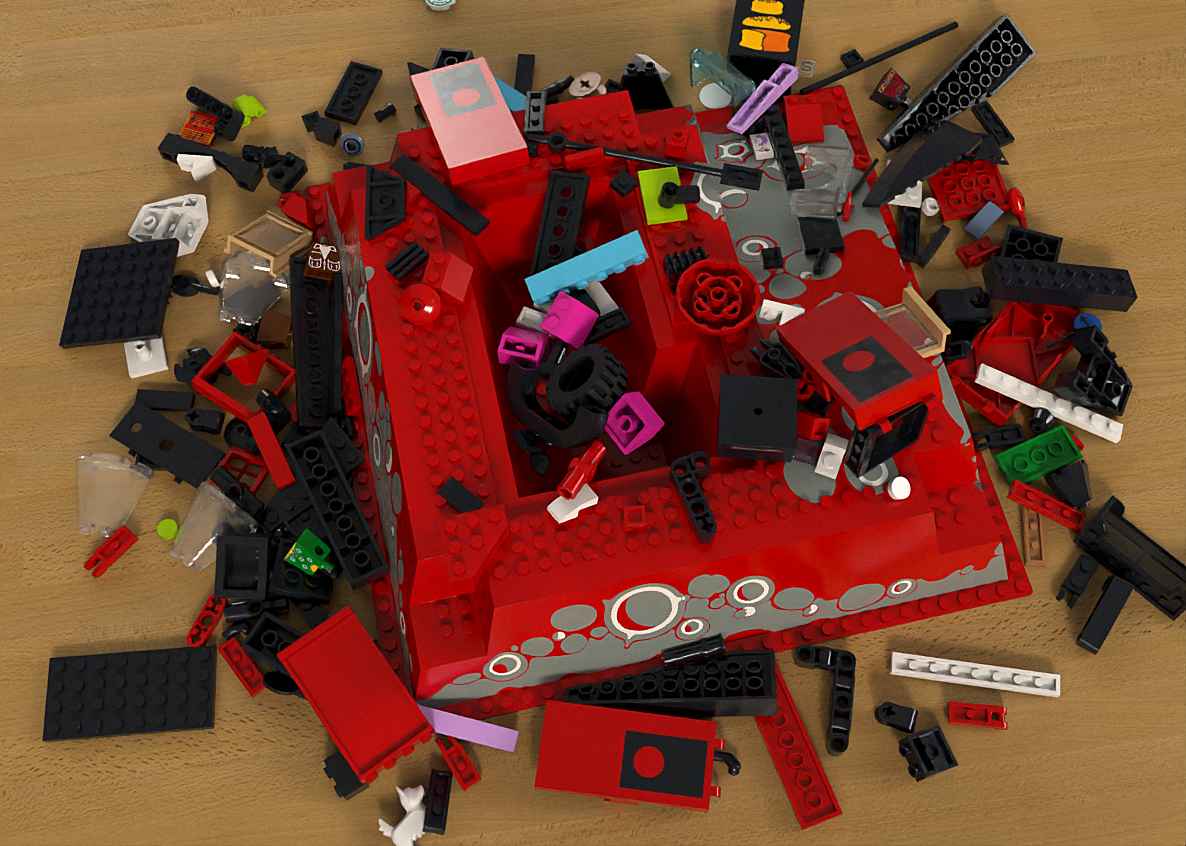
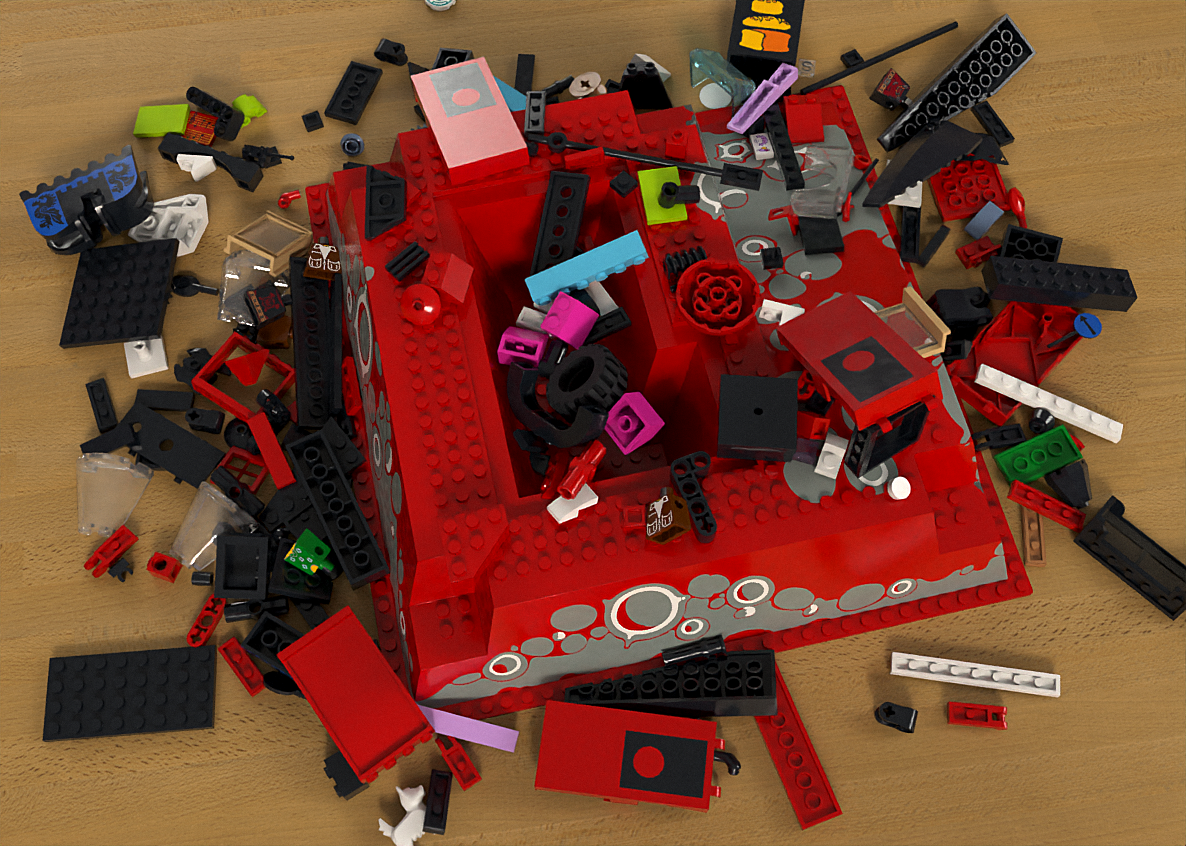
(75, 207): none -> black animal
(102, 405): none -> black tile
(111, 441): none -> black tile
(118, 568): none -> black tile
(159, 120): none -> lime tile
(168, 529): lime tile -> none
(171, 570): none -> red brick
(202, 578): none -> black hinge
(213, 278): white tile -> none
(237, 627): black arm -> none
(266, 305): none -> black torso
(287, 173): black brick -> none
(300, 211): red slope -> none
(327, 131): black brick -> none
(385, 112): black pin -> none
(391, 52): none -> black piece
(441, 195): black tile -> none
(460, 496): black sticker -> none
(555, 473): none -> red hinge
(667, 517): none -> reddish brown torso
(776, 360): black hinge -> none
(787, 211): none -> red bracket
(820, 262): black piece -> none
(843, 688): black beam -> none
(927, 753): black plate -> none
(929, 206): white tile -> none
(1078, 578): black hinge -> none
(1098, 378): black wedge -> none
(1104, 614): black beam -> none

